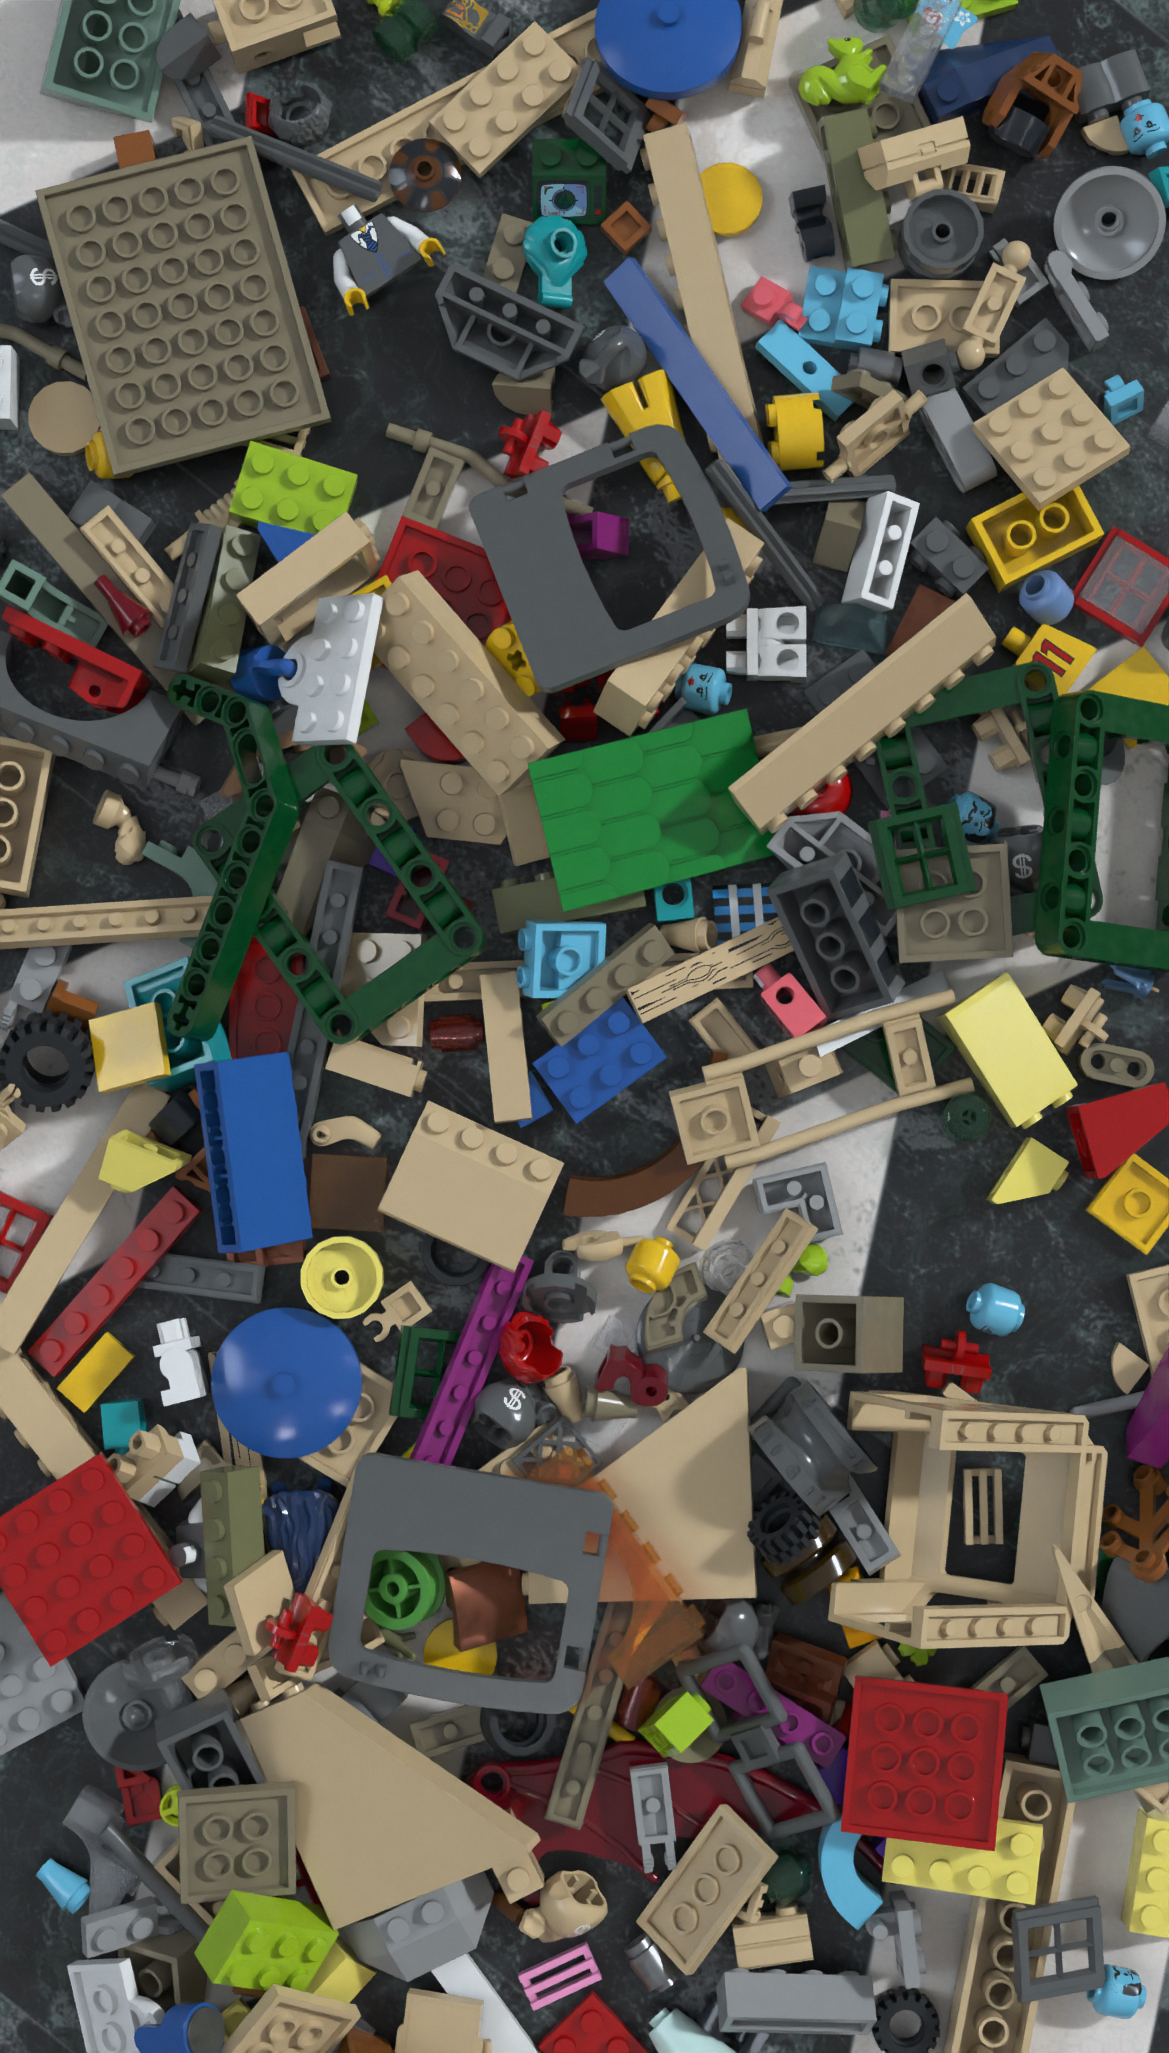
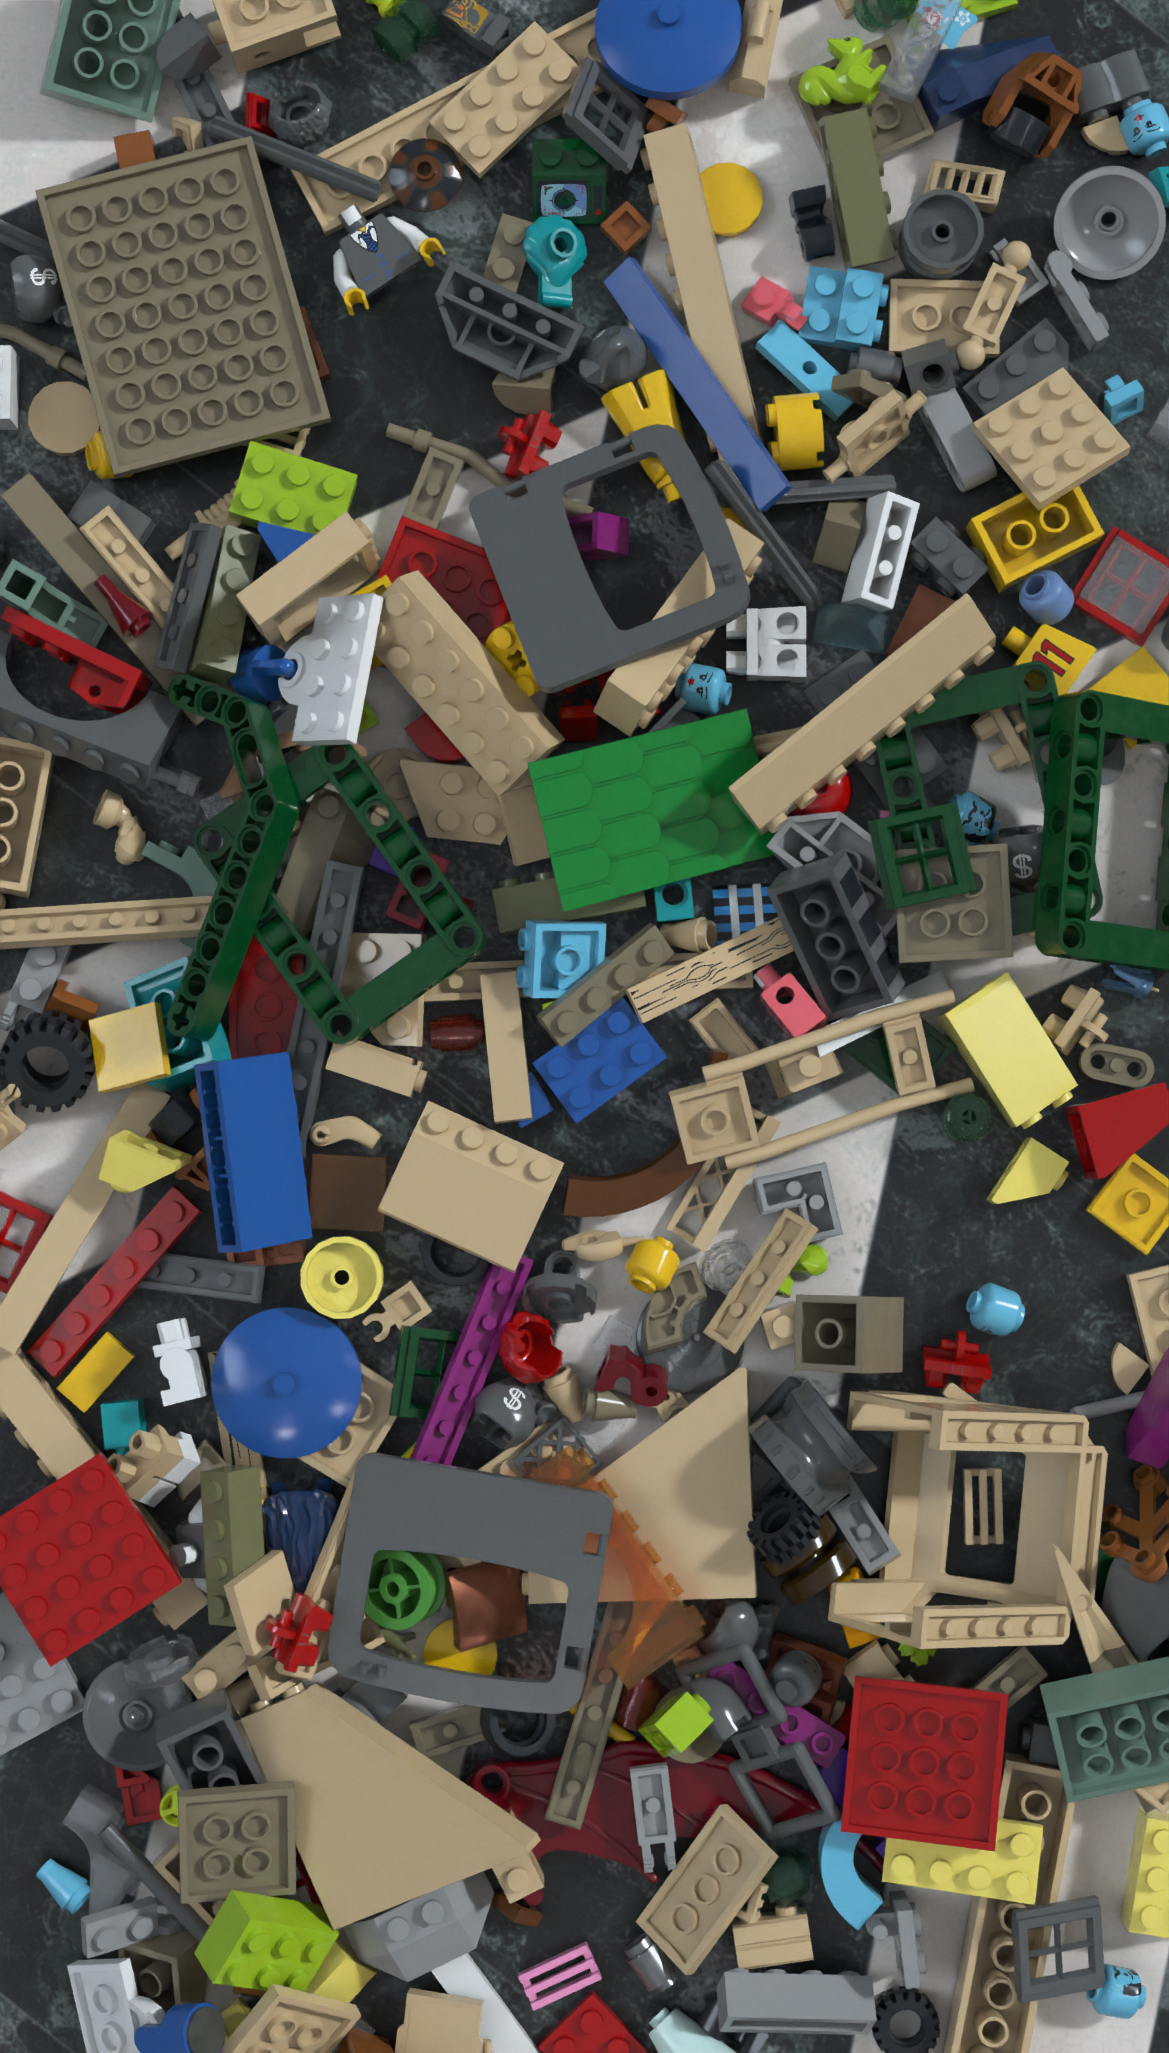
(567, 1907): tan piece -> none
(726, 1704): none -> dark grey brick
(796, 1678): none -> dark grey head
(924, 149): tan piece -> none

